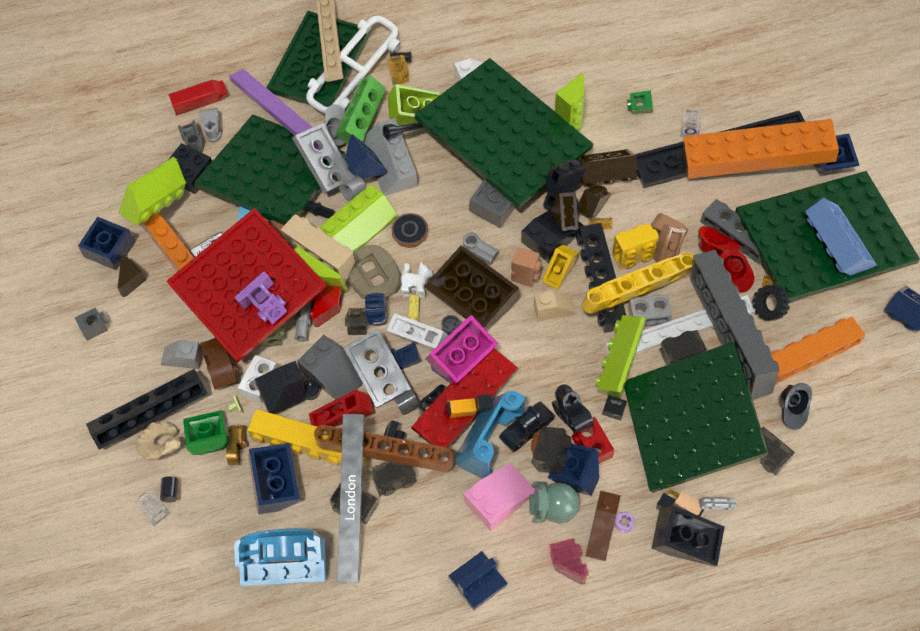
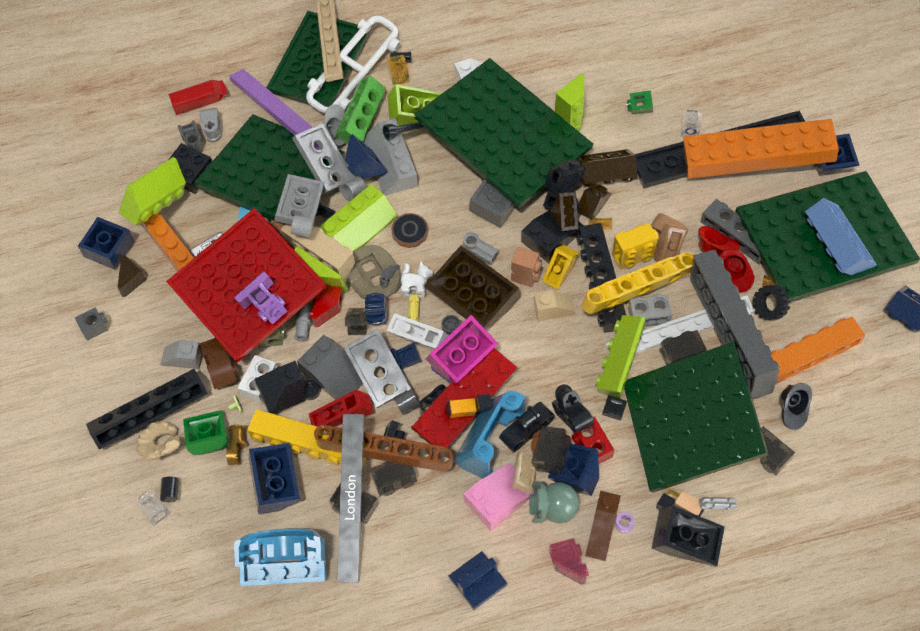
(303, 214): none -> light grey hinge
(386, 274): none -> dark grey piece
(523, 473): none -> tan plate

